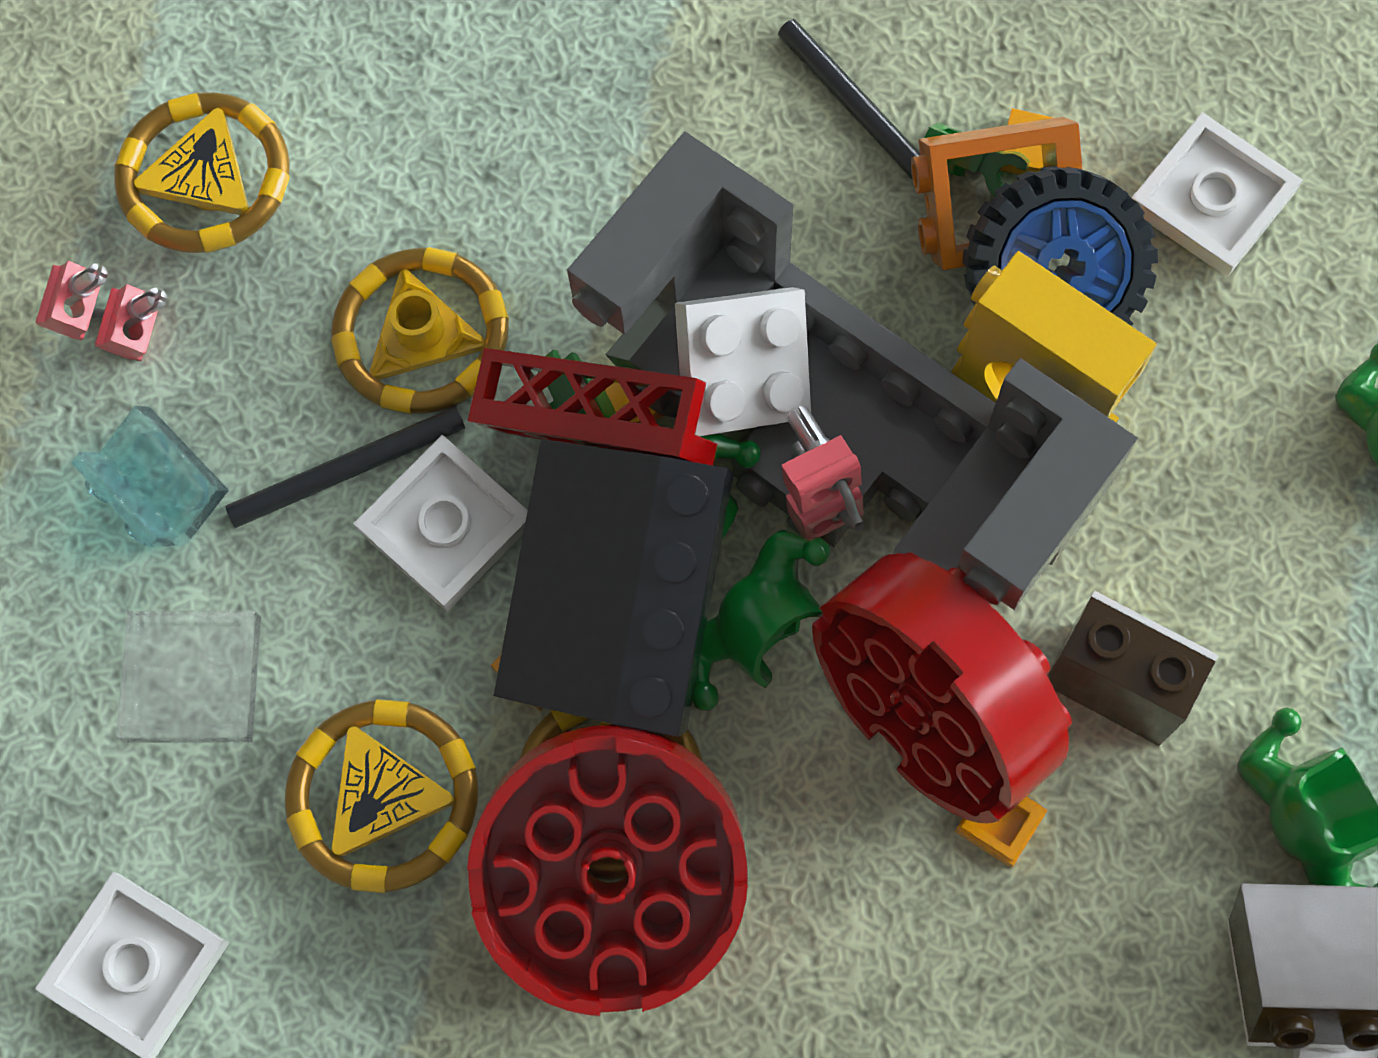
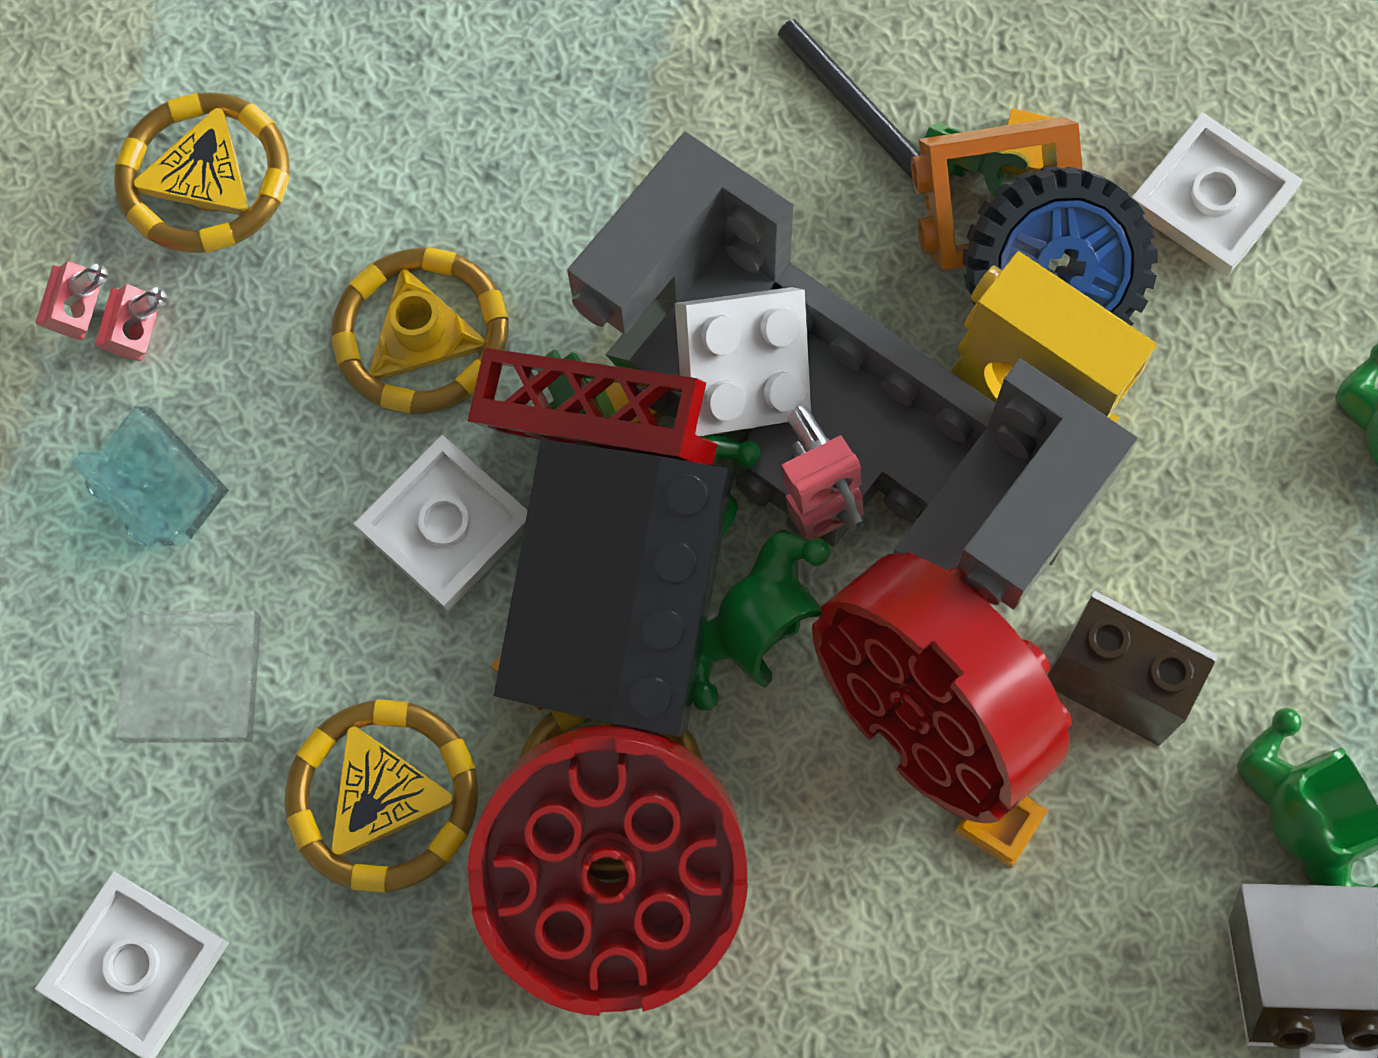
(344, 467): black bar -> none

